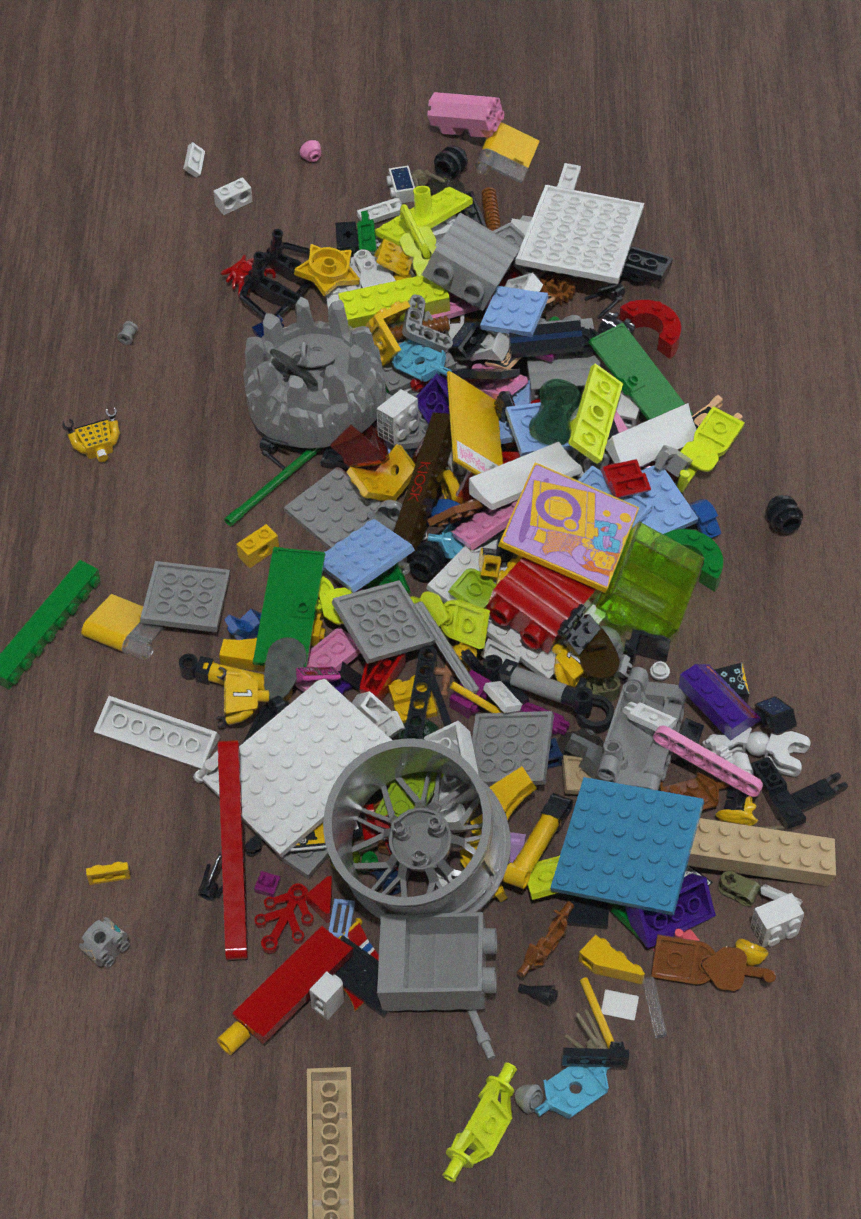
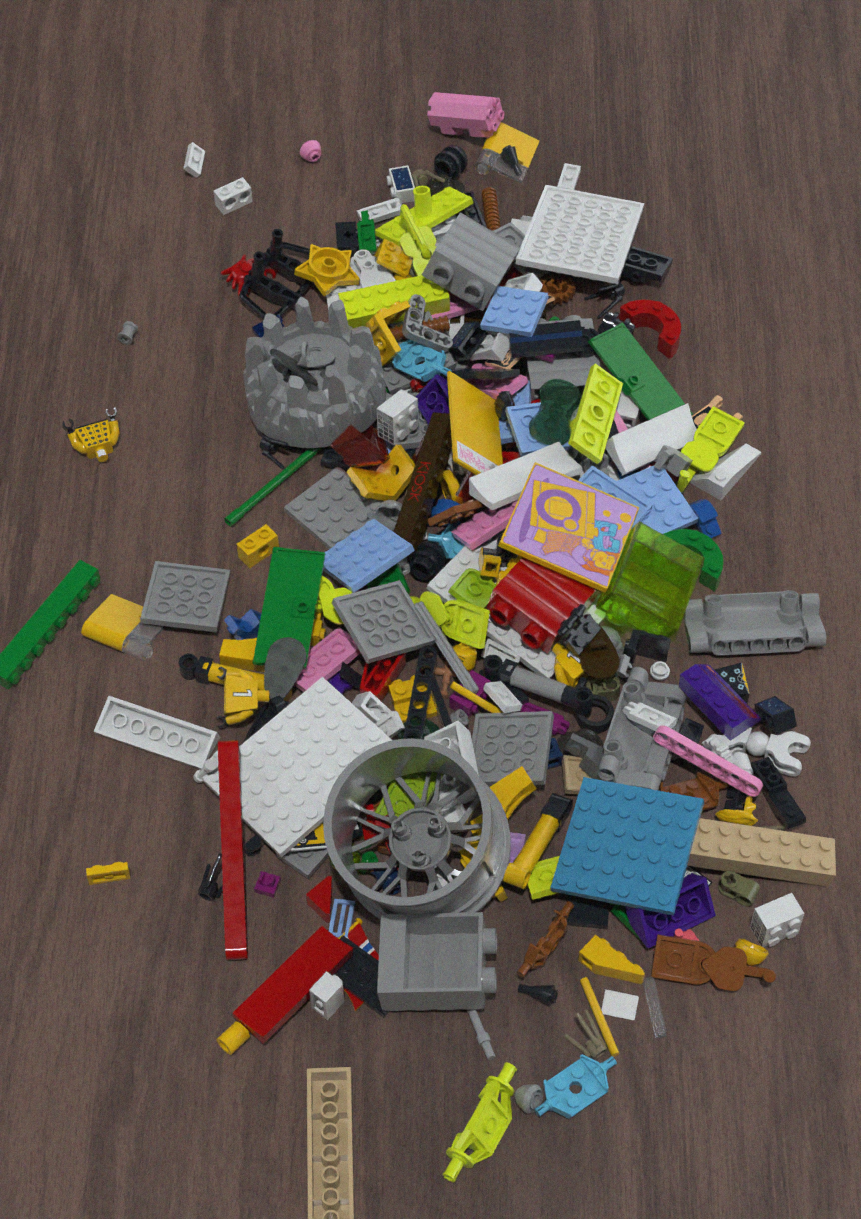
(104, 942): light grey brick -> none
(285, 915): red plant -> none
(313, 674): dark pink slope -> none
(459, 715): none -> light grey bush
(472, 662): black axle -> none
(510, 155): none -> black cone
(613, 1057): black hinge -> none
(625, 478): red slope -> none
(726, 471): none -> white wedge
(754, 623): none -> light grey panel
(774, 893): white tile -> none
(784, 514): black piece -> none
(818, 792): black hinge -> none

